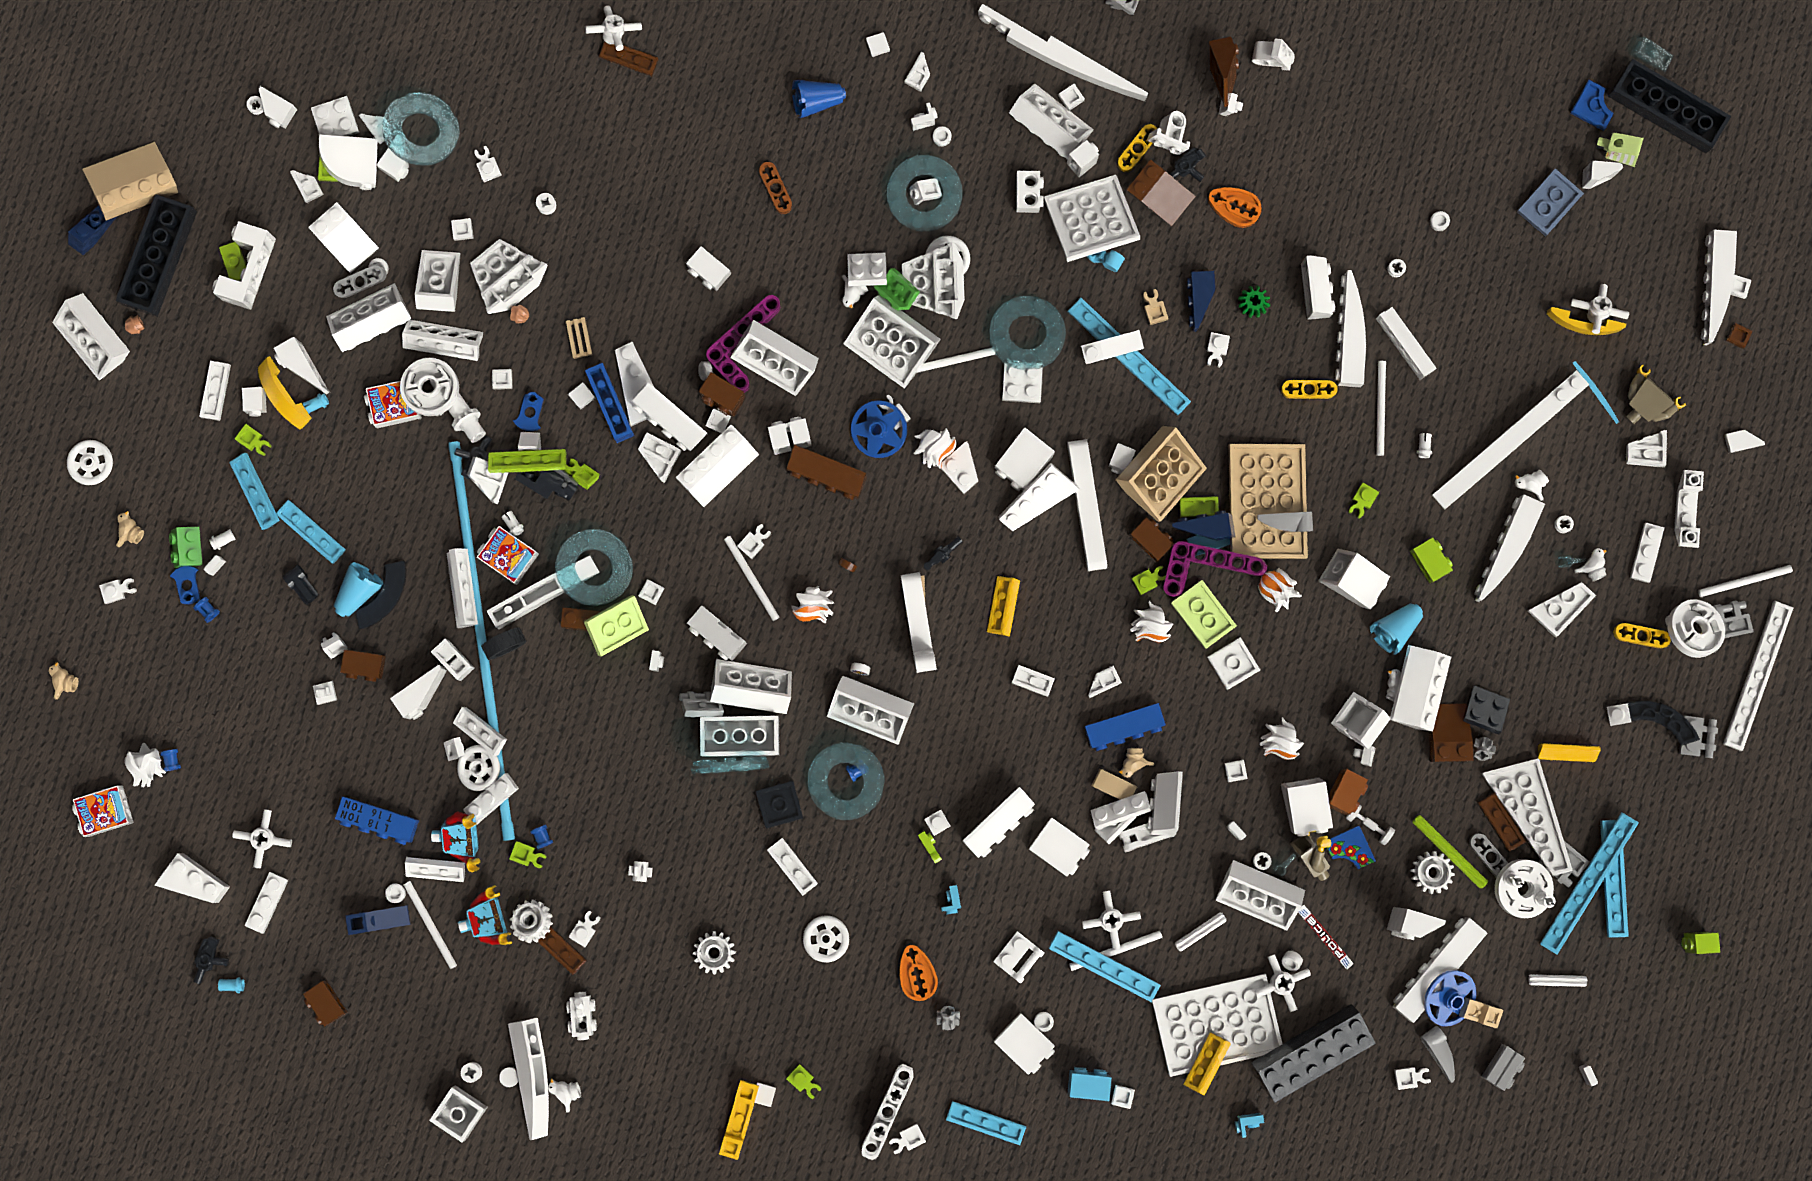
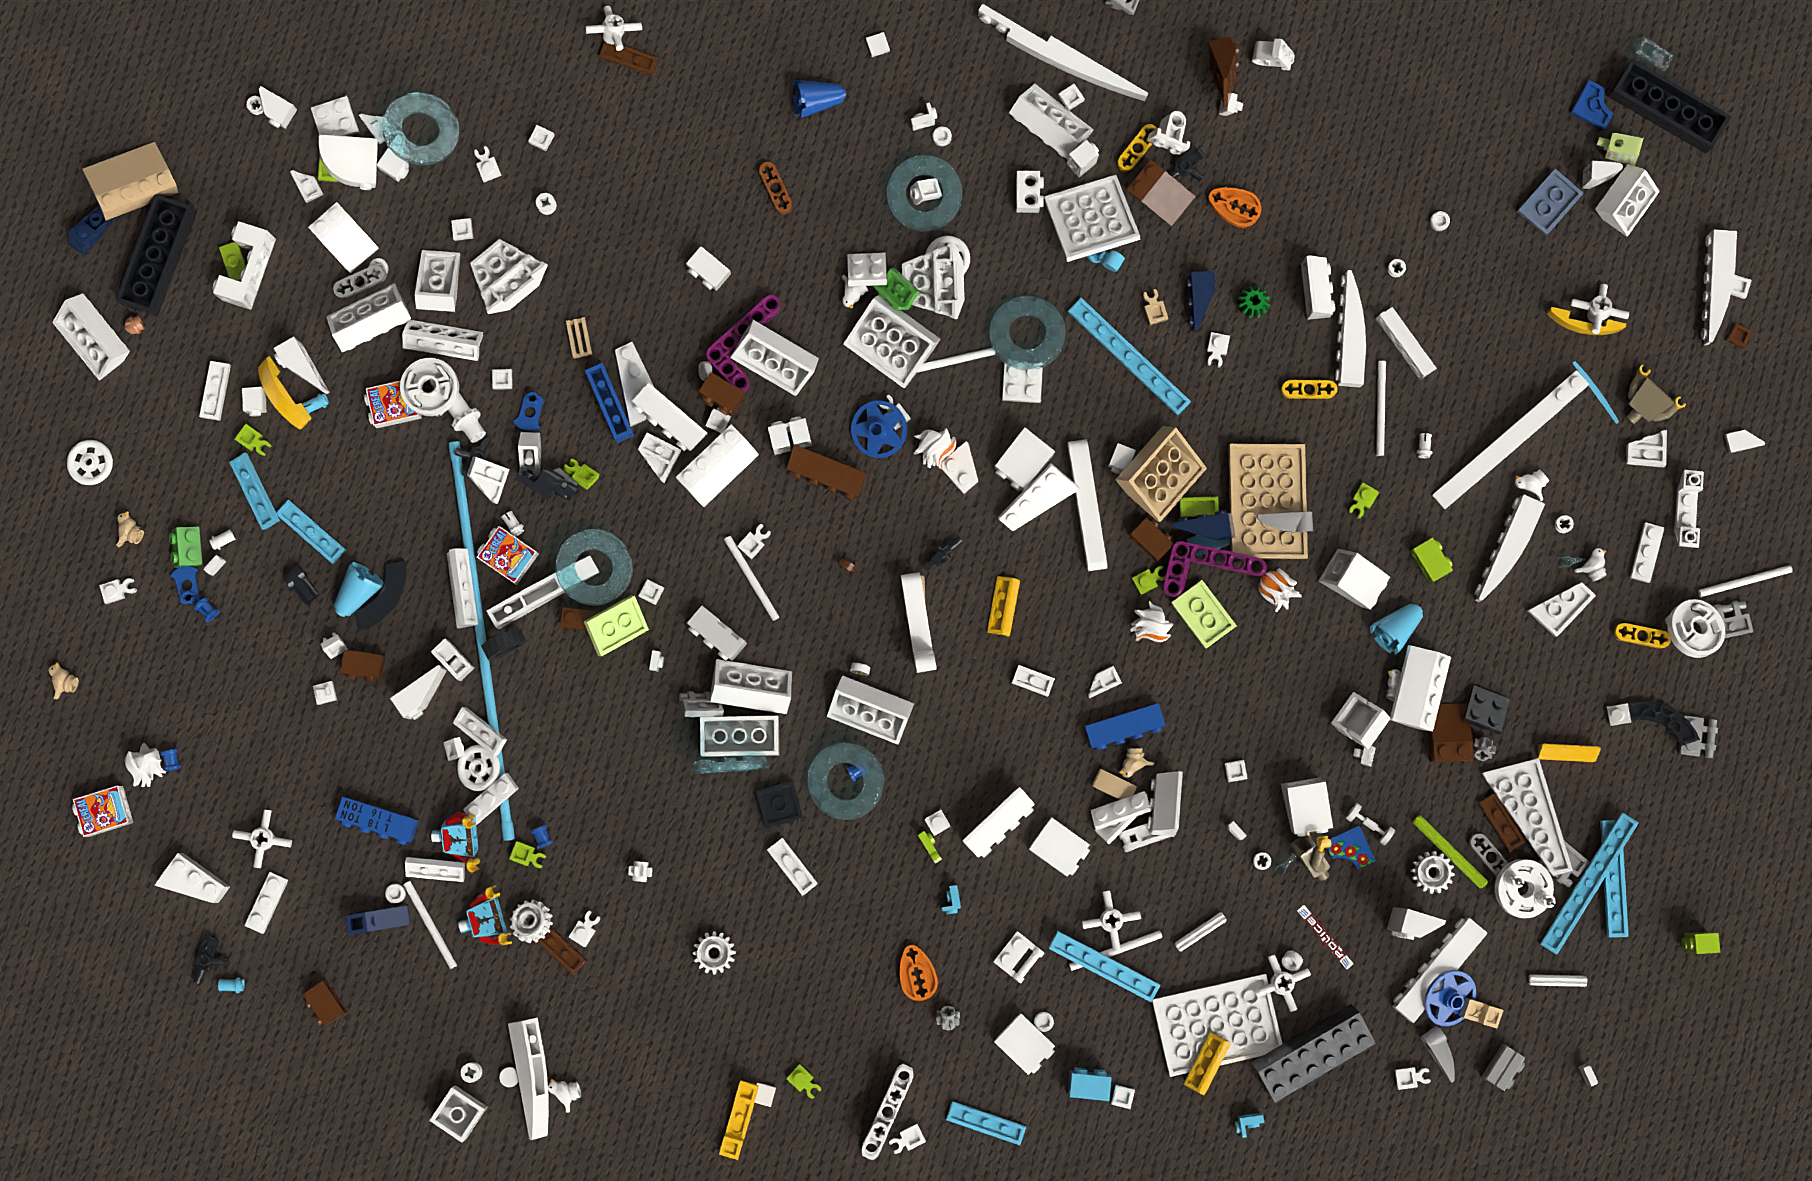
(519, 314): nougat plate -> none
(527, 461): lime plate -> none
(541, 138): none -> white plate
(581, 395): white tile -> none
(581, 1011): white brick -> none
(813, 605): white hair -> none
(813, 949): white plate -> none
(919, 73): white tile -> none
(1112, 347): white slope -> none
(1233, 663): white tile -> none
(1260, 895): white slope -> none
(1281, 741): white hair -> none
(1347, 791): dark orange brick -> none
(1627, 199): none -> white slope
(1758, 676): white tile -> none

